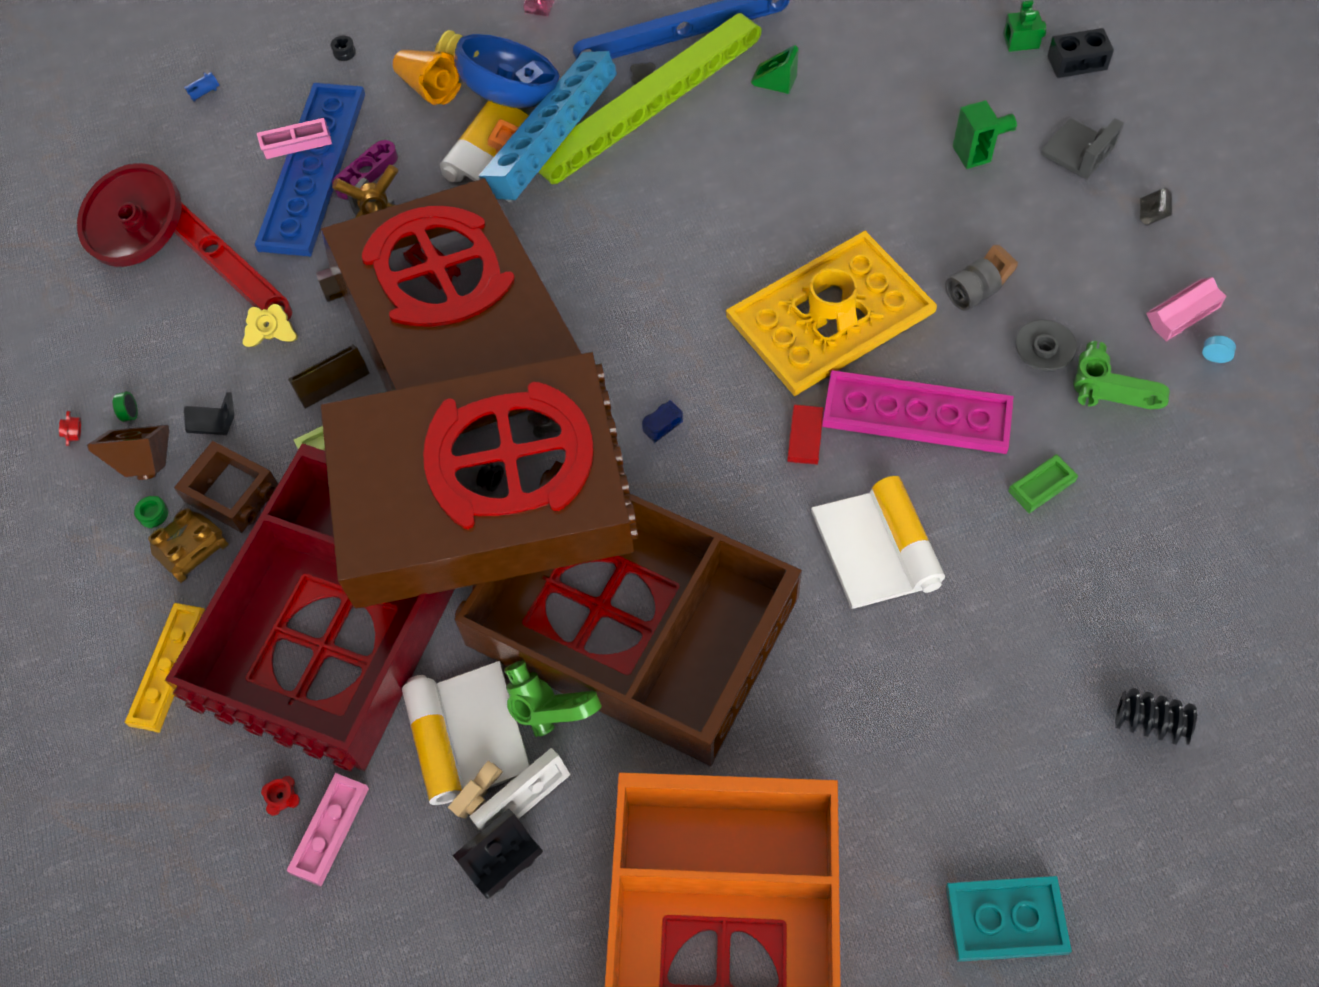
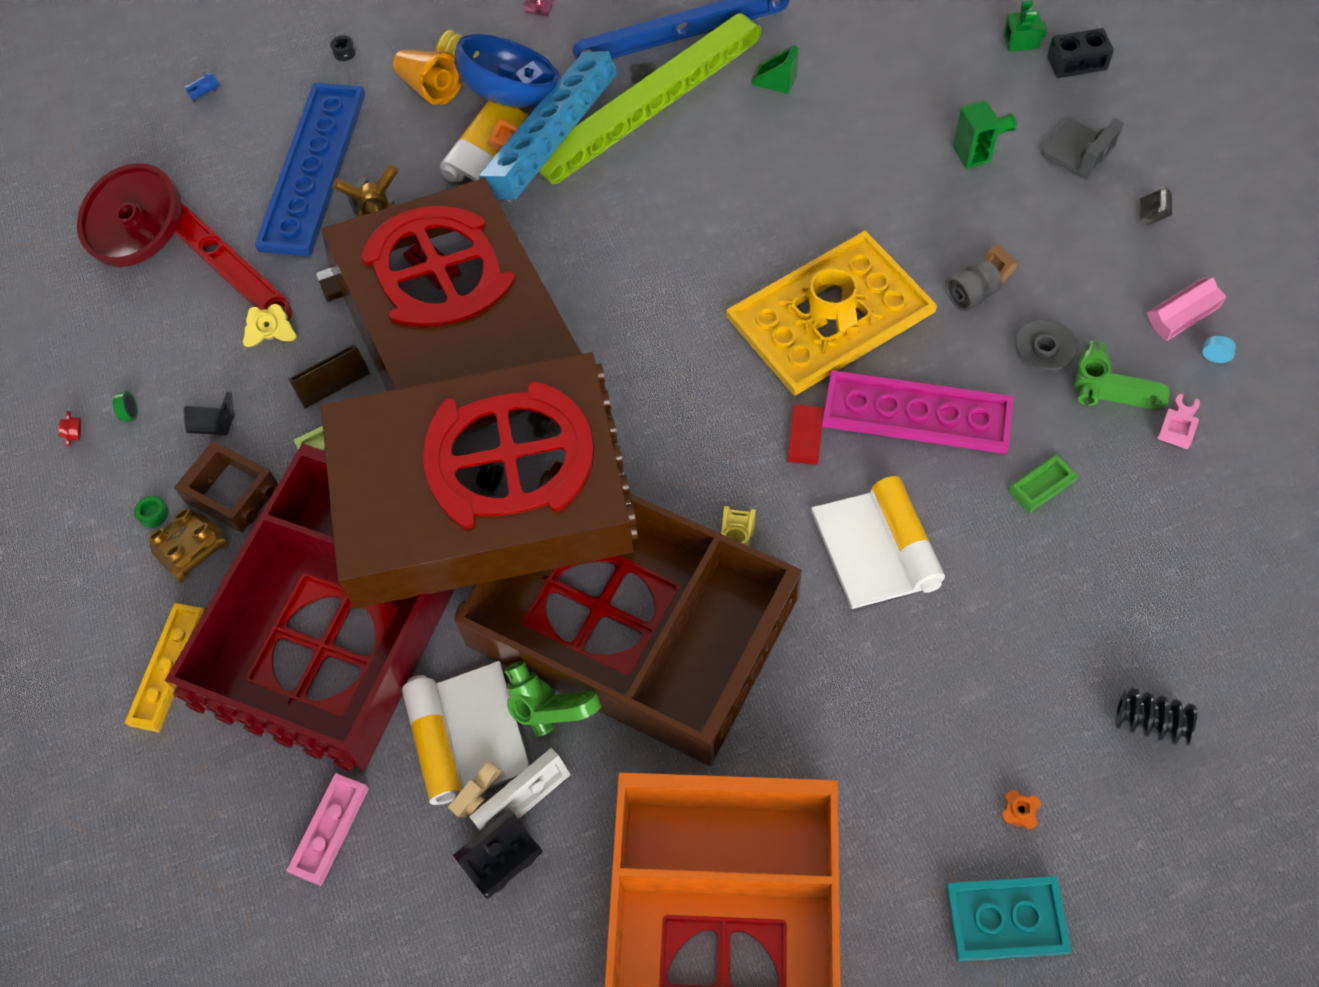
(133, 450): reddish brown slope -> none
(273, 788): red plate -> none
(294, 138): bright pink piece -> none
(377, 156): magenta beam -> none
(662, 421): clear blue piece -> none
(738, 524): none -> light yellow piece
(1013, 816): none -> orange plate
(1179, 424): none -> bright pink plate

